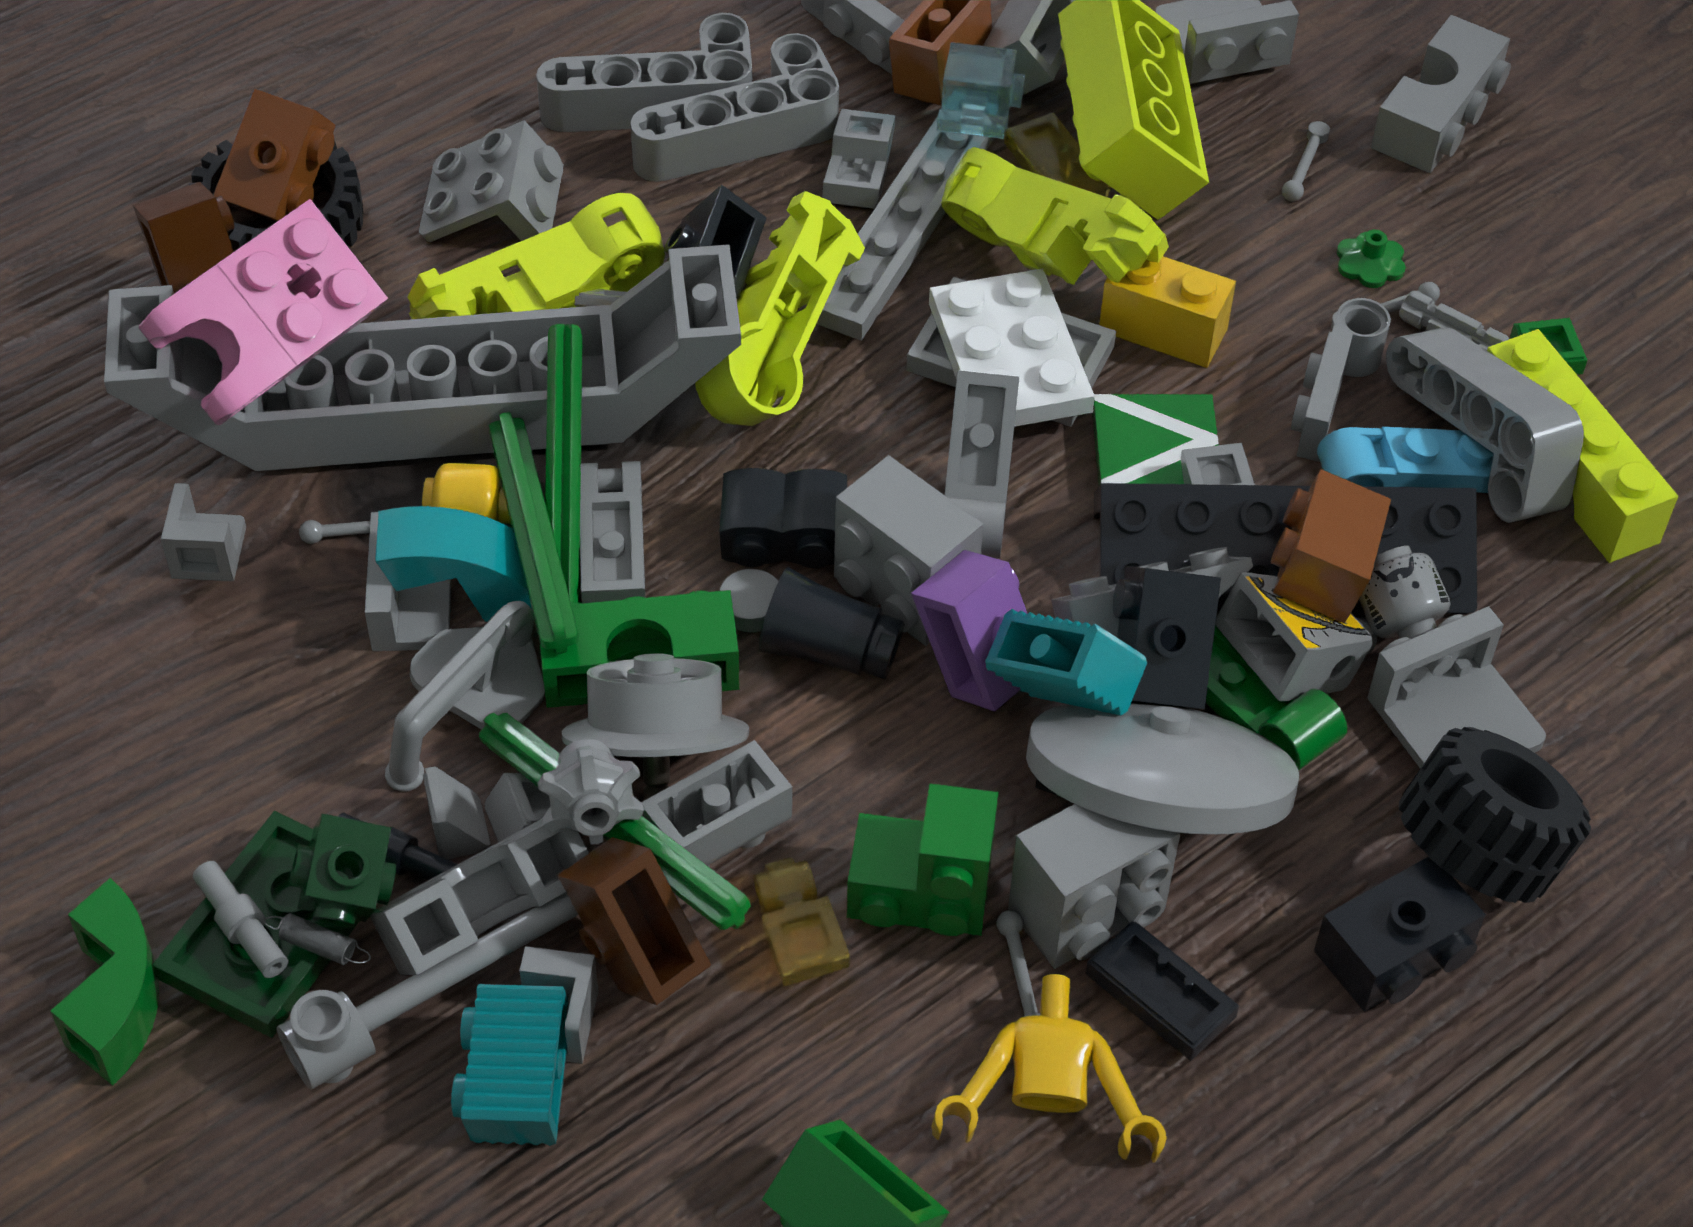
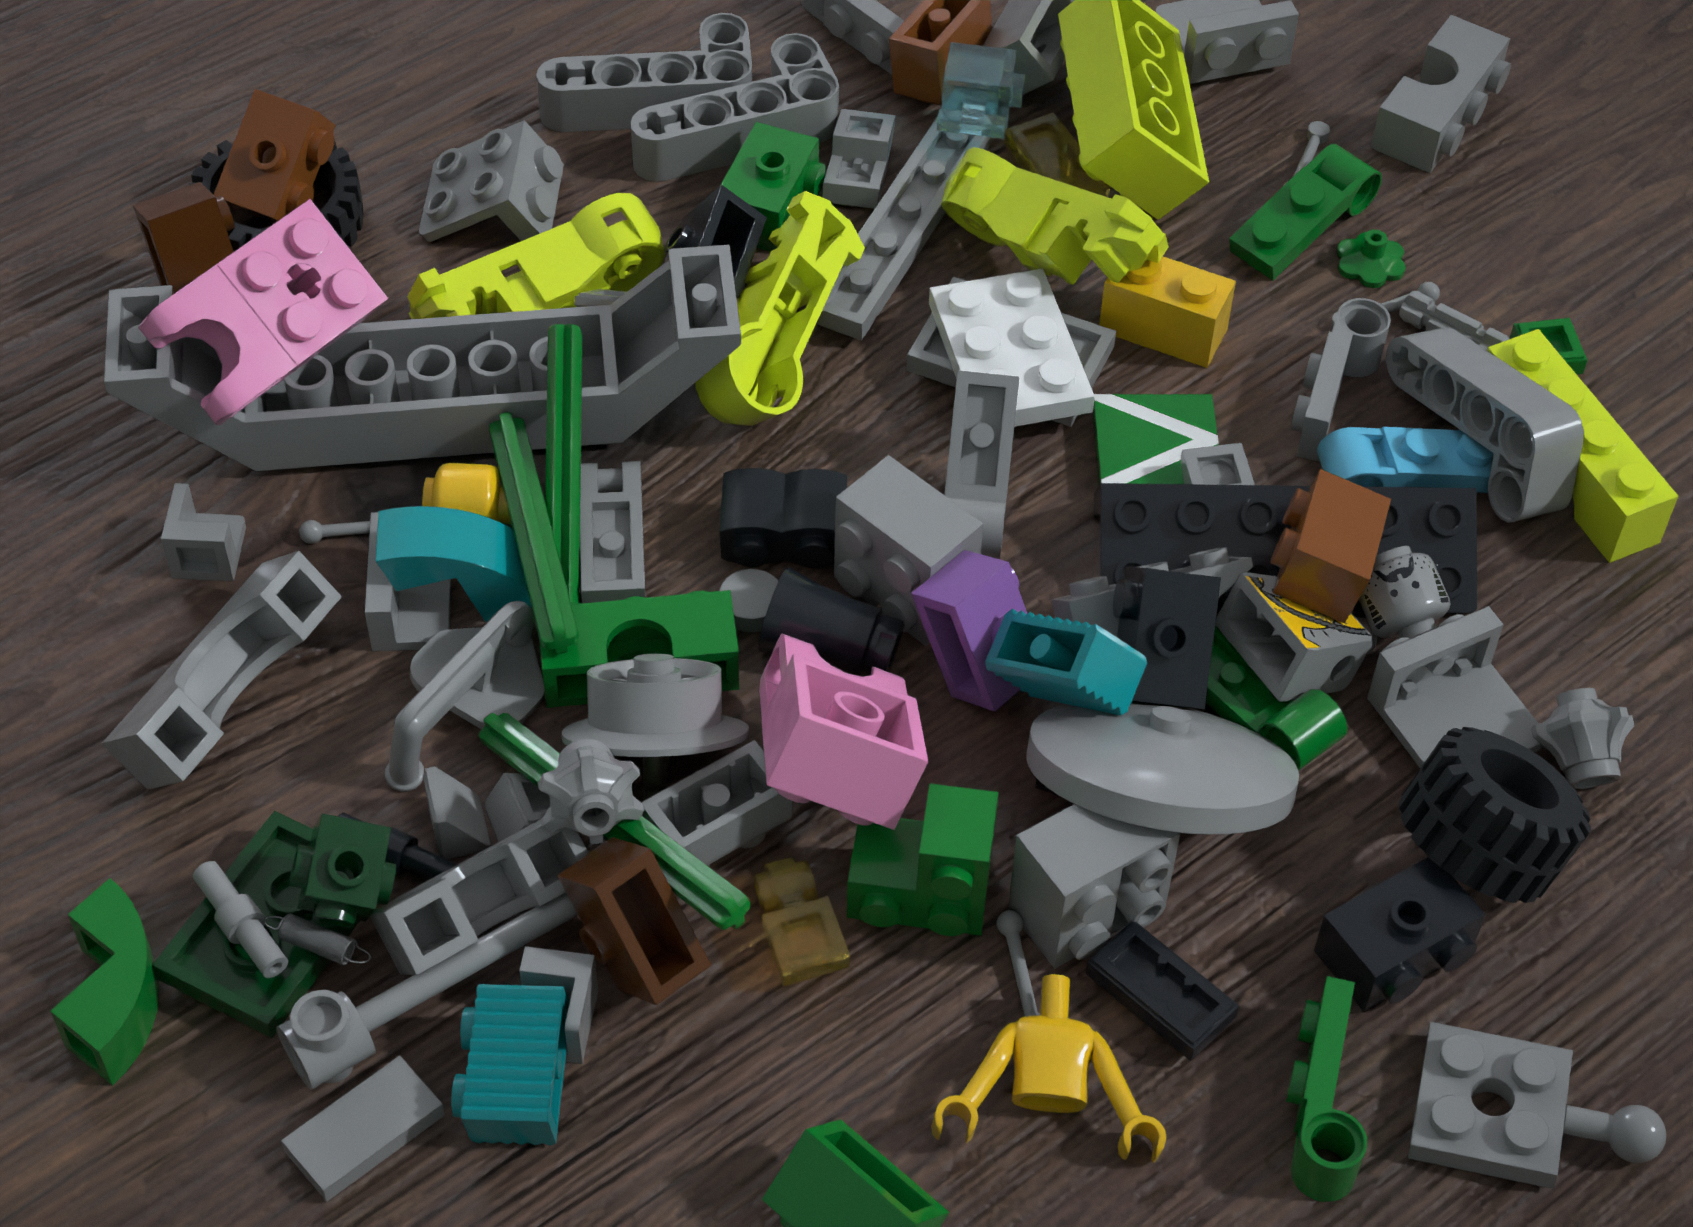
(185, 707): none -> light grey arch
(363, 1128): none -> light grey tile
(773, 170): none -> green brick
(839, 735): none -> bright pink brick
(1305, 209): none -> green plate
(1313, 1090): none -> green plate
(1529, 1137): none -> light grey plate
(1585, 737): none -> light grey rock

